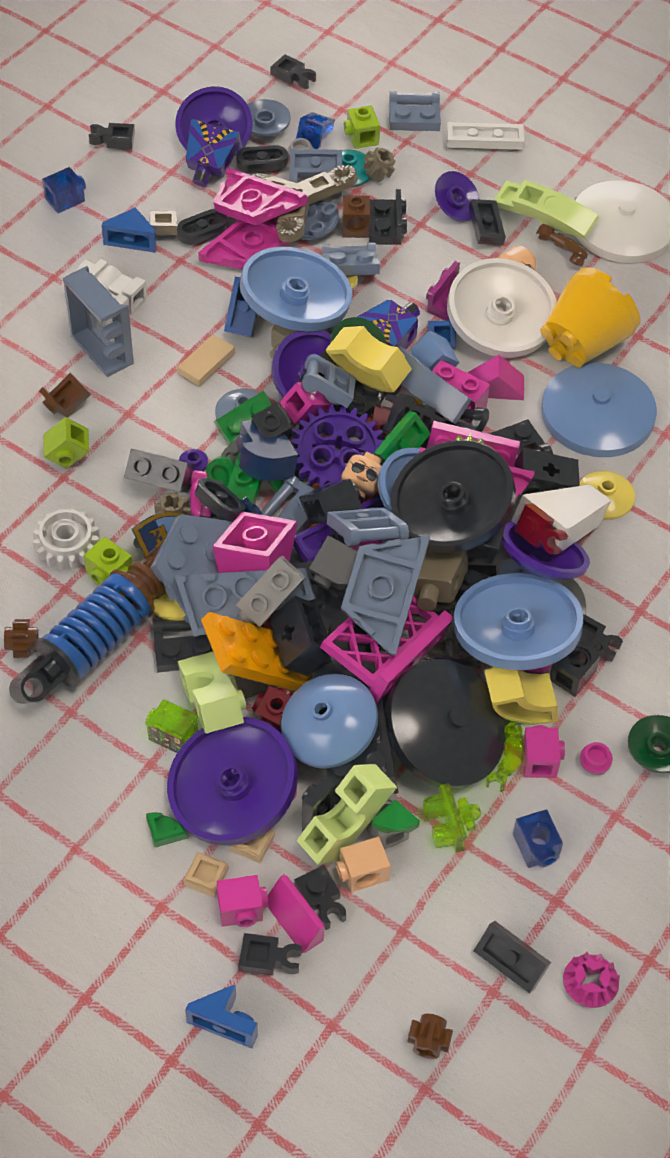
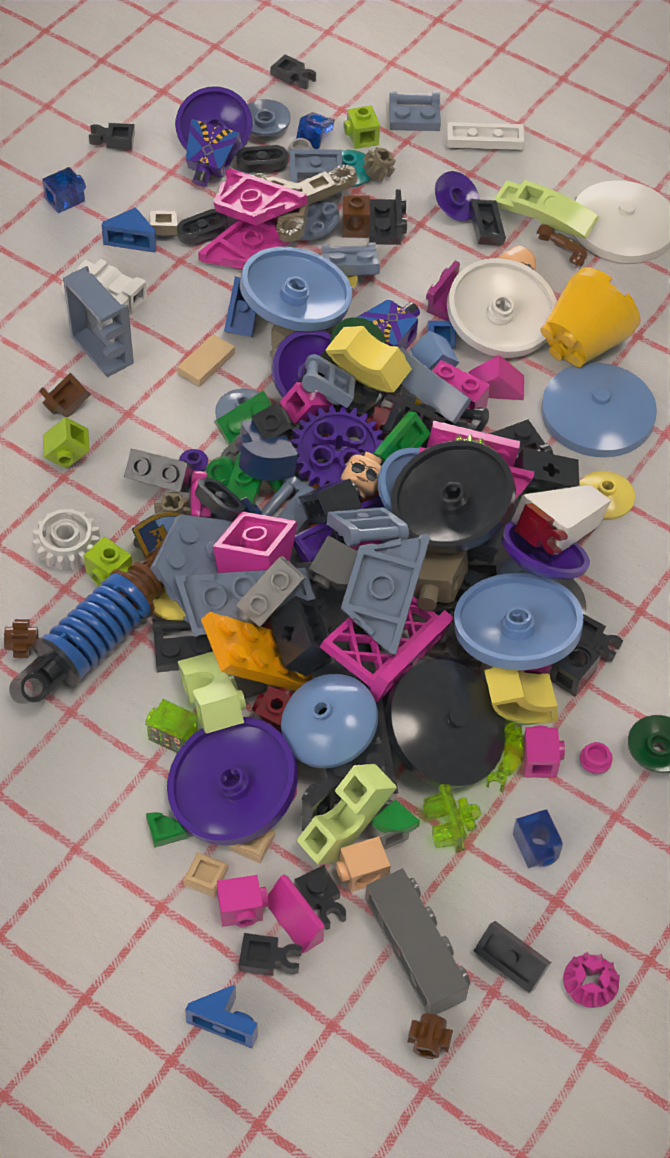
(417, 942): none -> dark grey brick

